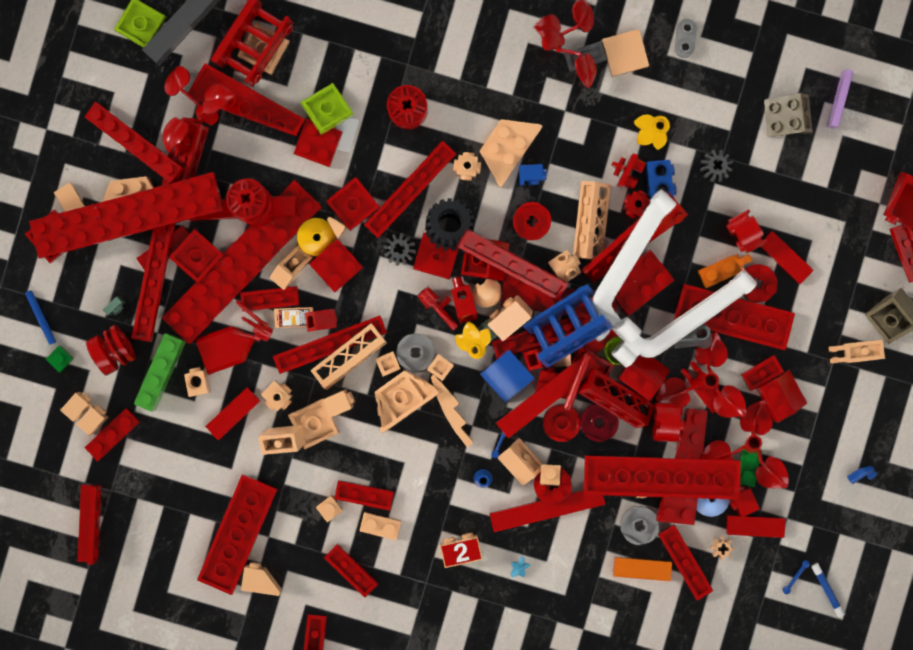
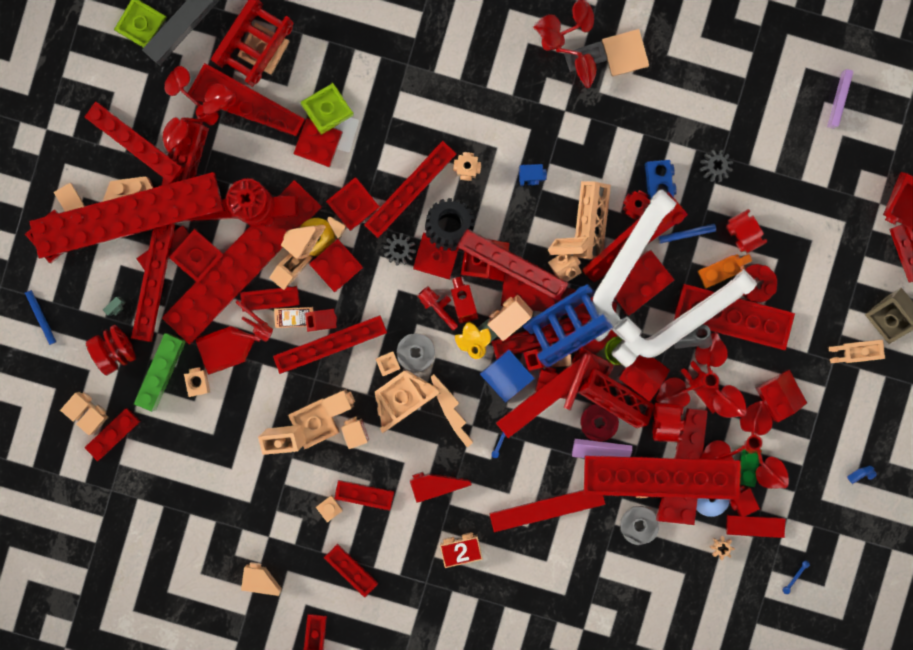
(59, 358): green plate -> none
(89, 523): red fence -> none
(232, 413): red tile -> none
(237, 534): red plate -> none
(270, 395): light nougat brick -> none
(302, 240): none -> light nougat slope
(350, 364): light nougat fence -> none
(354, 432): none -> light nougat brick
(380, 526): light nougat plate -> none
(407, 118): red wheel -> none
(434, 485): none -> red slope
(440, 367): light nougat brick -> none
(483, 473): blue cone -> none
(487, 294): light nougat hair -> none
(507, 146): light nougat wing -> none
(518, 568): medium azure plant -> none
(521, 462): light nougat panel -> none
(538, 212): red plate -> none
(550, 475): light nougat plate -> none
(556, 495): red plate -> none
(561, 423): red tile -> none
(569, 246): none -> light nougat tile
(594, 448): none -> lavender tile
(625, 179): red hips -> none
(642, 568): orange tile -> none
(650, 133): yellow plate -> none
(685, 37): light grey plate -> none
(685, 562): red plate -> none
(687, 233): none -> blue bar
(762, 373): red plate -> none
(786, 258): red tile -> none
(788, 115): dark tan bracket -> none
(828, 590): blue bar -> none

